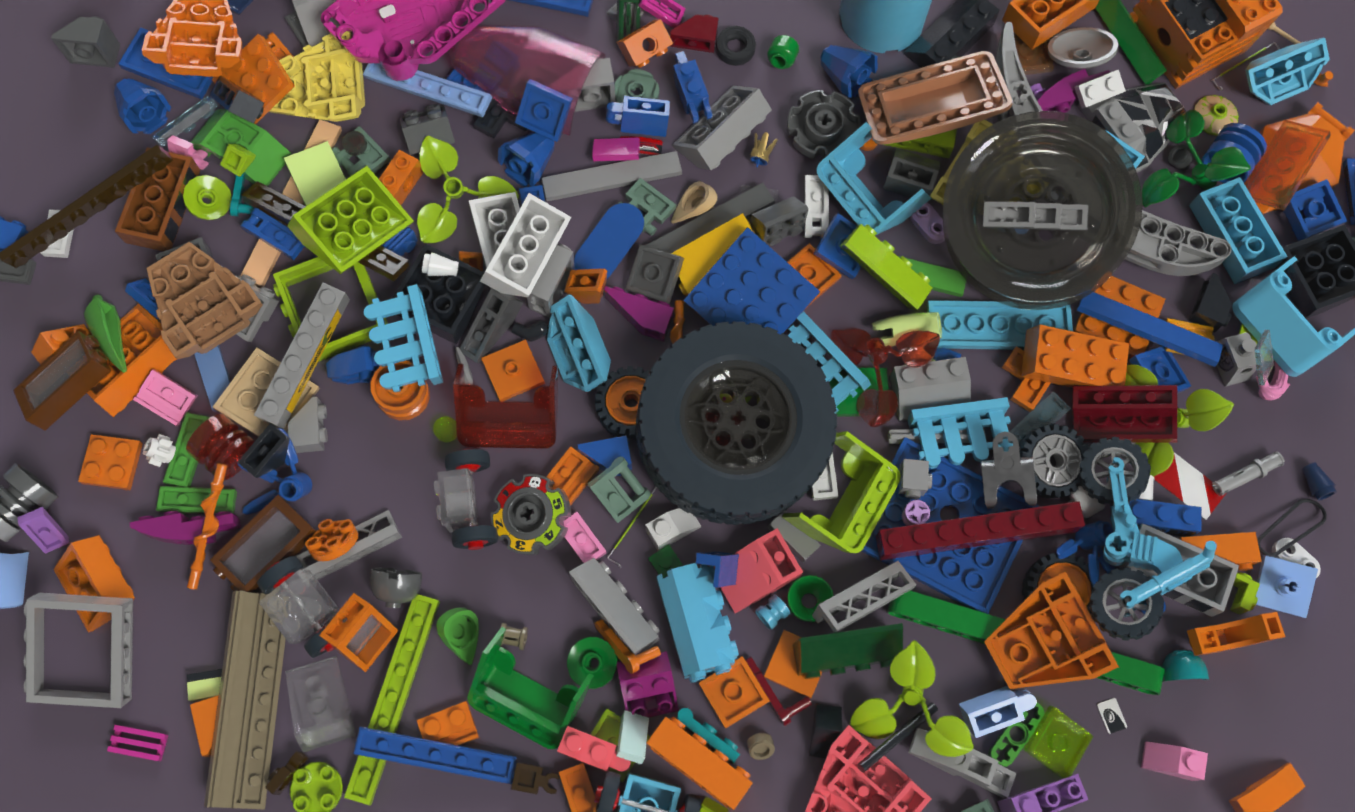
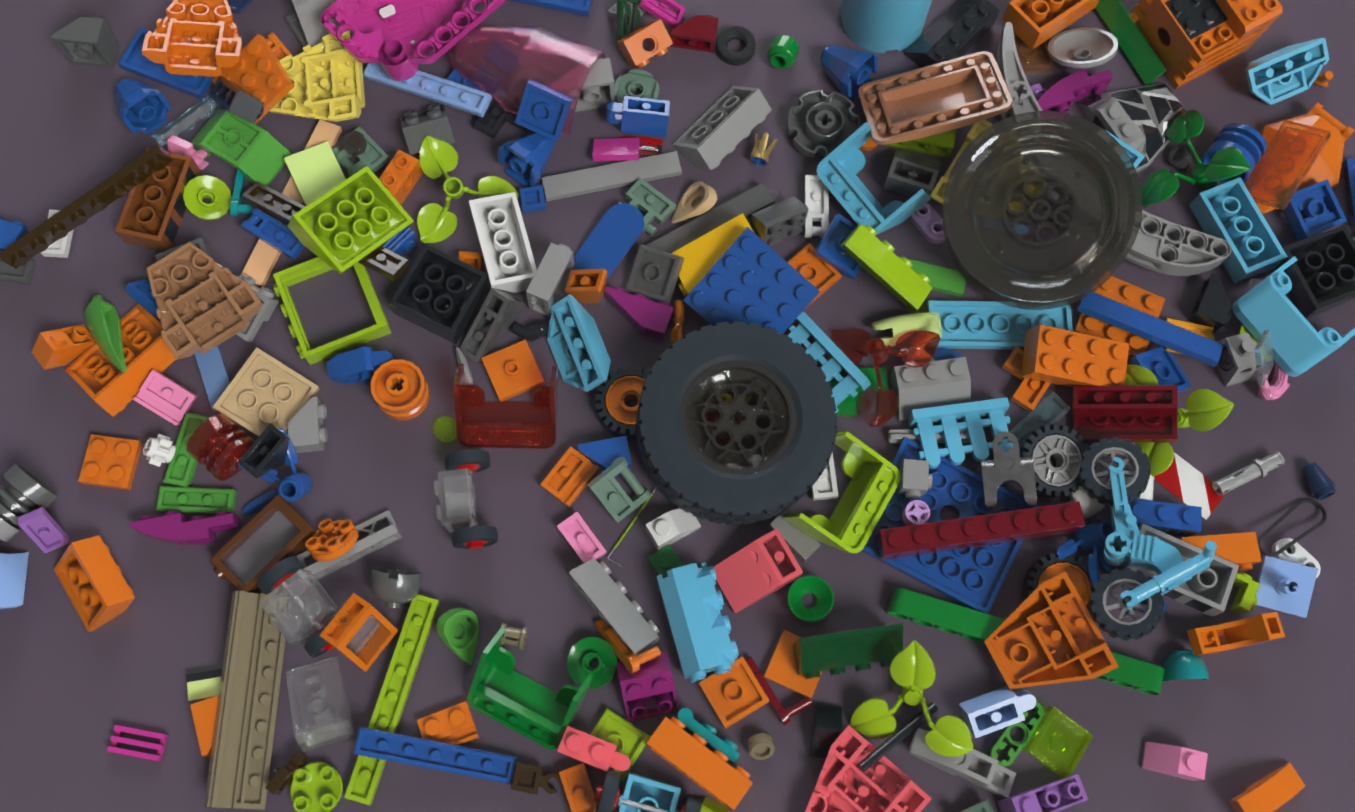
(61, 380): reddish brown window -> none
(121, 649): light grey window -> none
(210, 525): orange piece -> none
(237, 159): lime slope -> none
(302, 356): light grey brick -> none
(410, 350): medium azure fence -> none
(439, 266): white cone -> none
(526, 248): white slope -> none
(546, 523): dark grey piece -> none
(632, 737): light aqua tile -> none
(691, 87): blue hinge -> none
(725, 566): blue panel -> none
(772, 612): medium azure wheel -> none
(863, 591): light grey fence -> none
(1035, 216): light grey slope -> none
(1100, 89): white plate -> none
(1112, 716): sticker -> none
(1213, 120): tan dish -> none
(1241, 62): lime piece -> none
(1282, 33): tan hinge -> none

